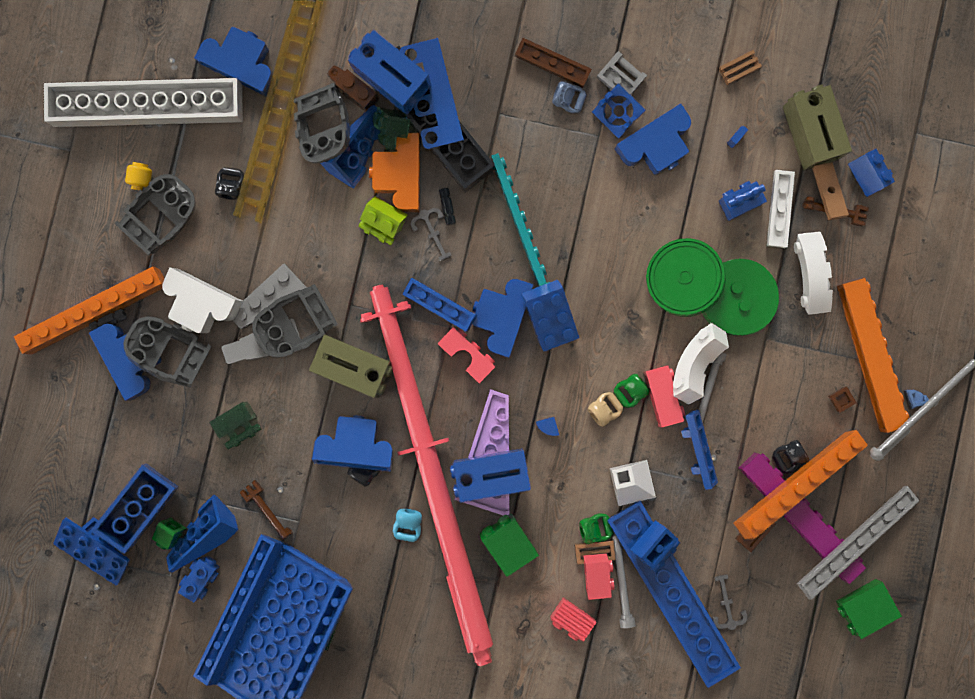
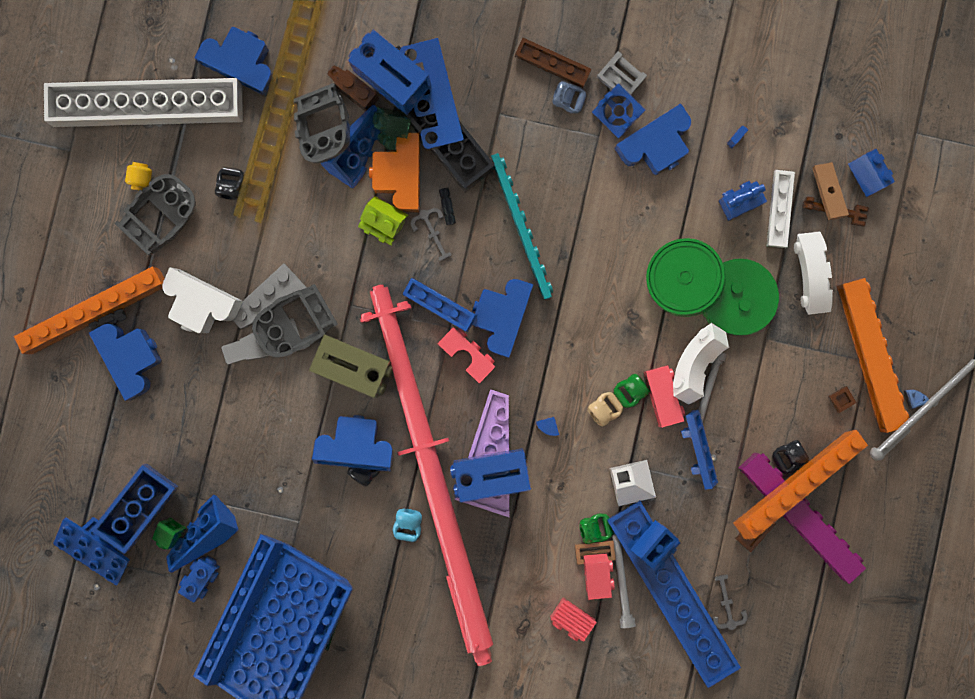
(147, 342): dark grey slope -> none
(234, 419): clear green brick -> none
(254, 494): reddish brown hinge -> none
(508, 544): green brick -> none
(550, 315): blue brick -> none
(754, 60): medium nougat tile -> none
(816, 127): olive brick -> none
(857, 542): light grey tile -> none
(868, 609): green brick -> none

